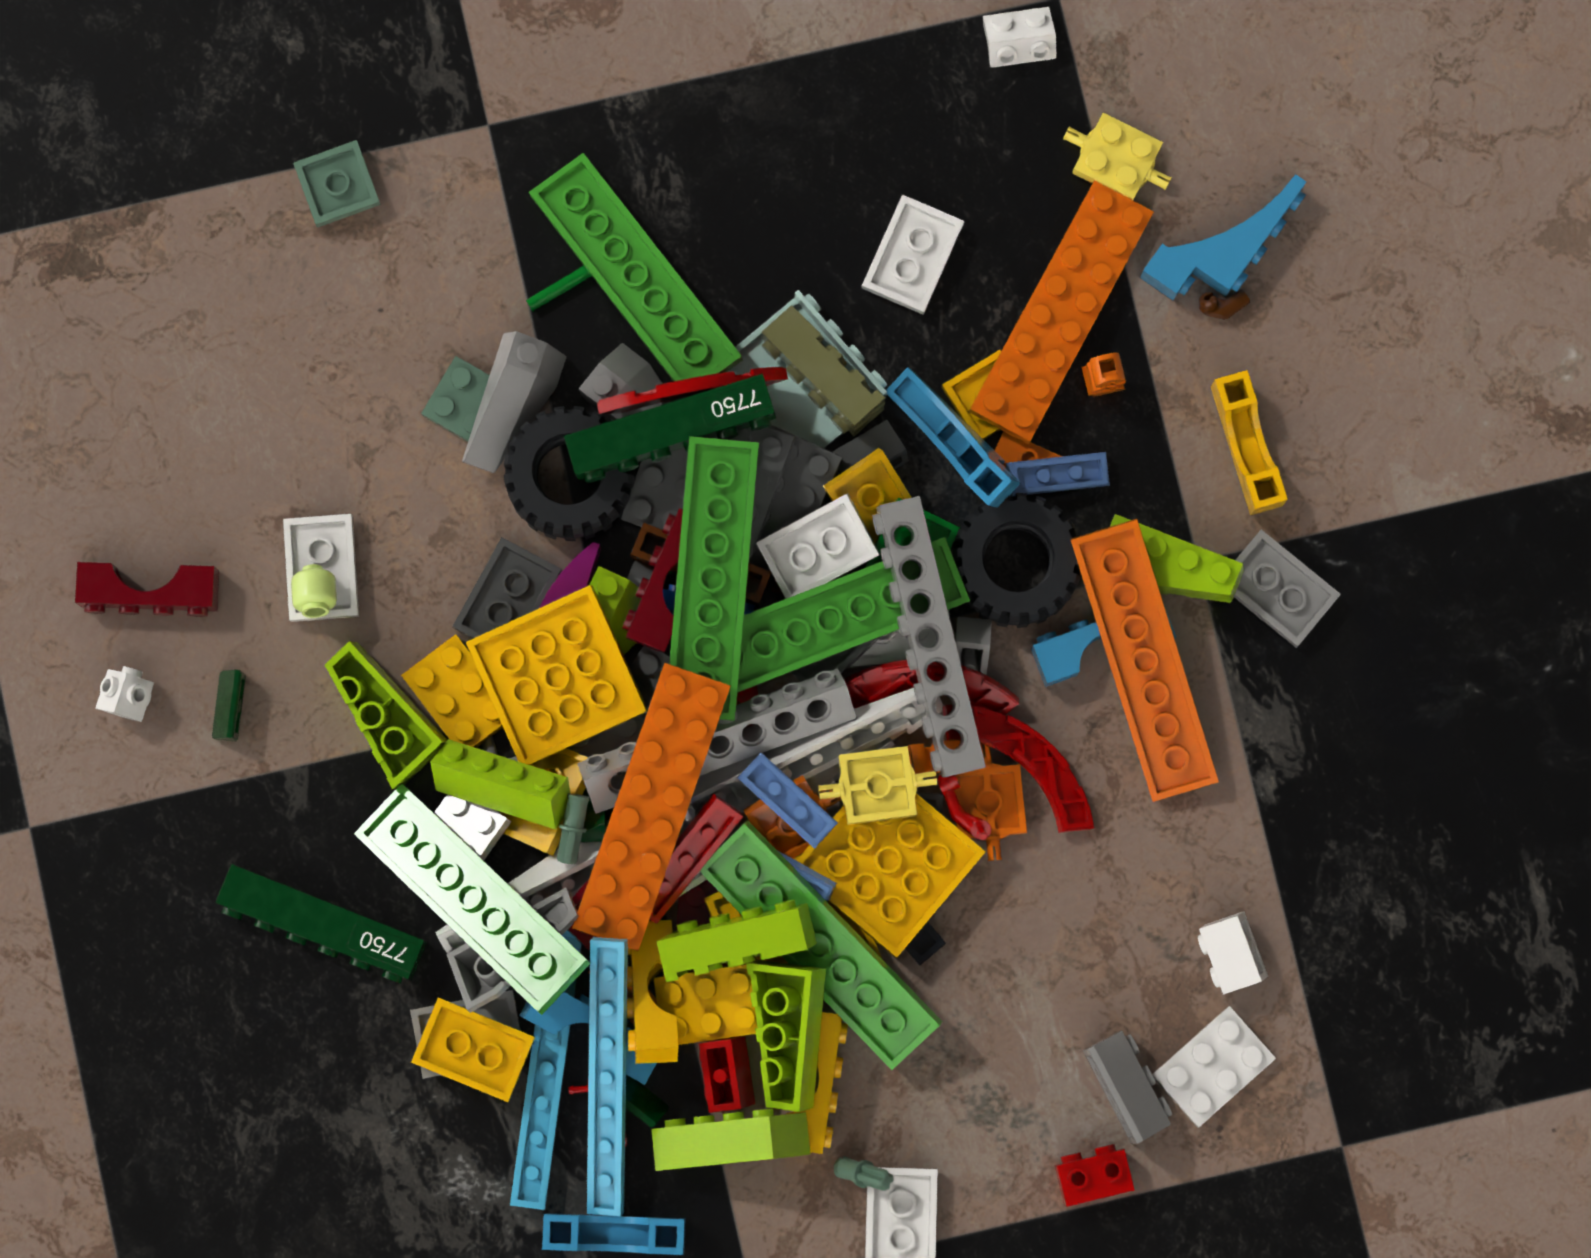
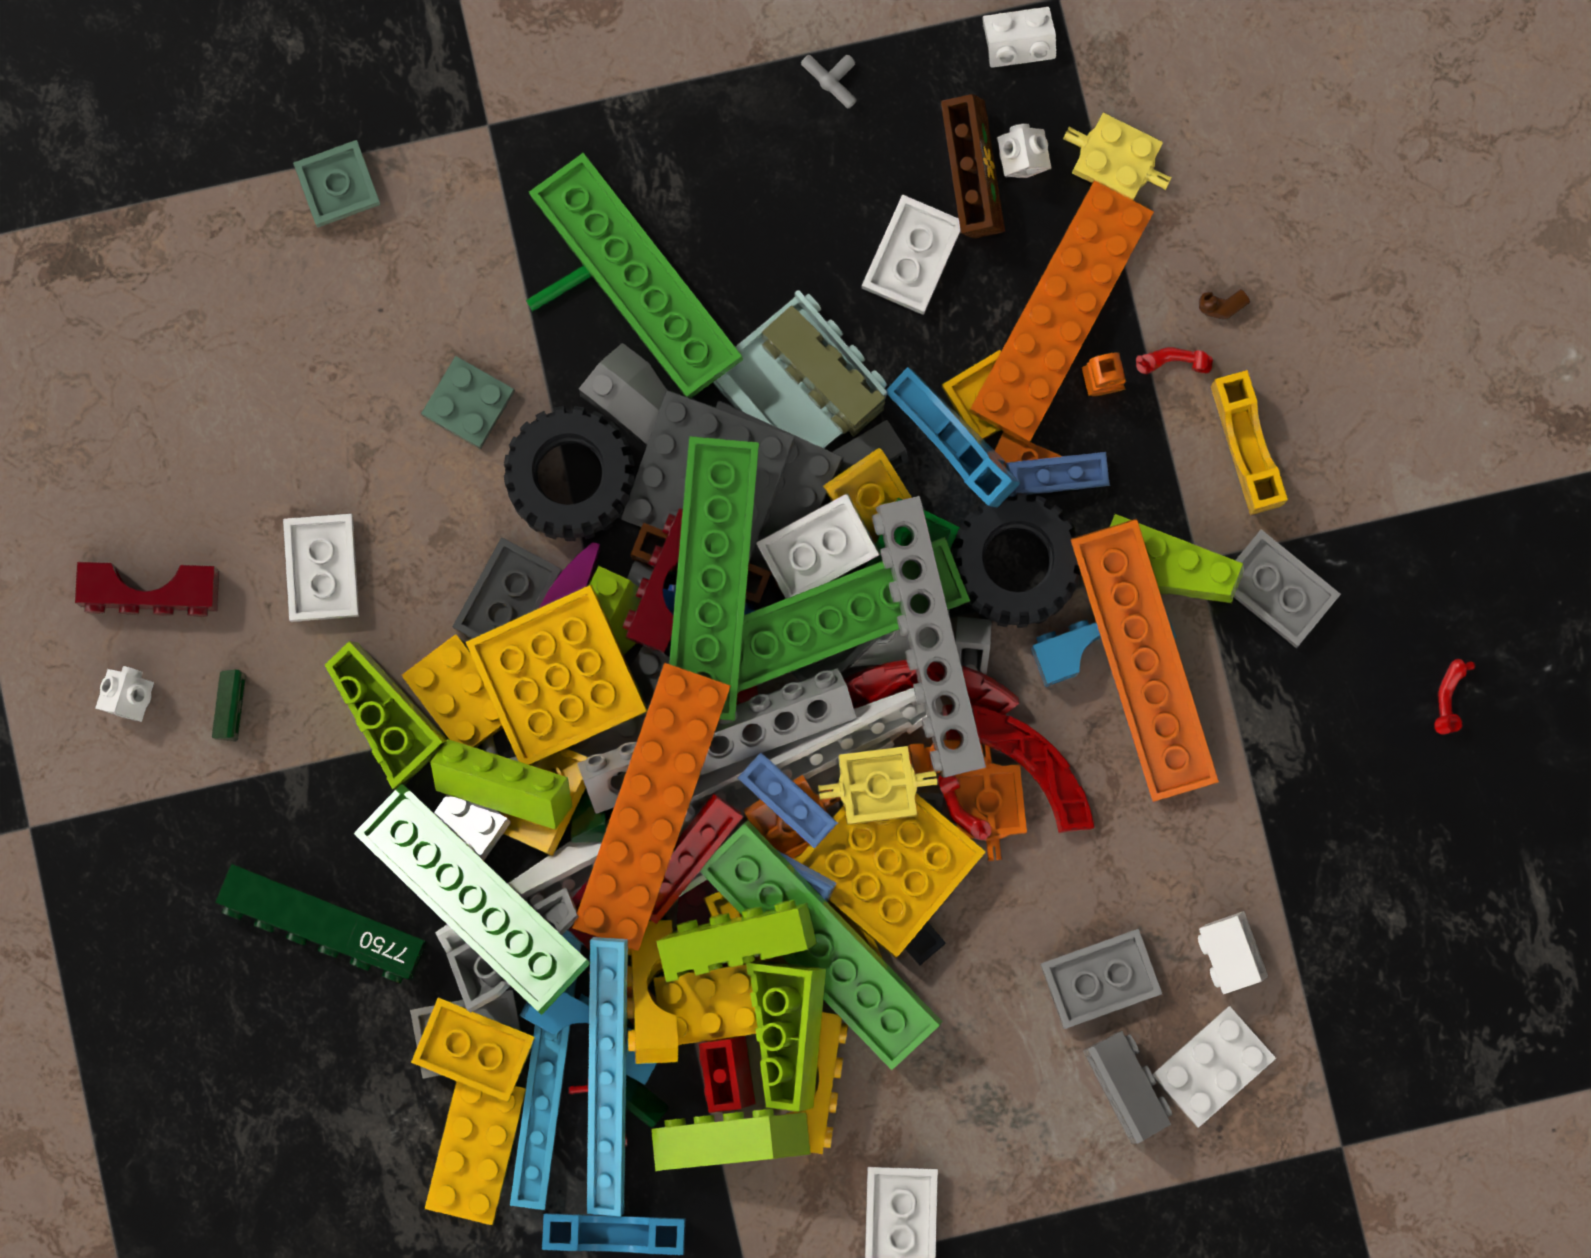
(313, 591): yellowish green head -> none
(474, 1154): none -> yellow plate
(517, 389): light grey wedge -> none
(572, 828): sand green axle -> none
(668, 427): dark green brick -> none
(683, 388): red tile -> none
(830, 79): none -> light grey piece
(863, 1173): sand green axle -> none
(972, 166): none -> reddish brown brick
(1024, 151): none -> white brick
(1093, 1176): red brick -> none
(1101, 979): none -> light grey plate
(1150, 362): none -> red piece
(1224, 257): dark azure arch -> none
(1448, 721): none -> red piece

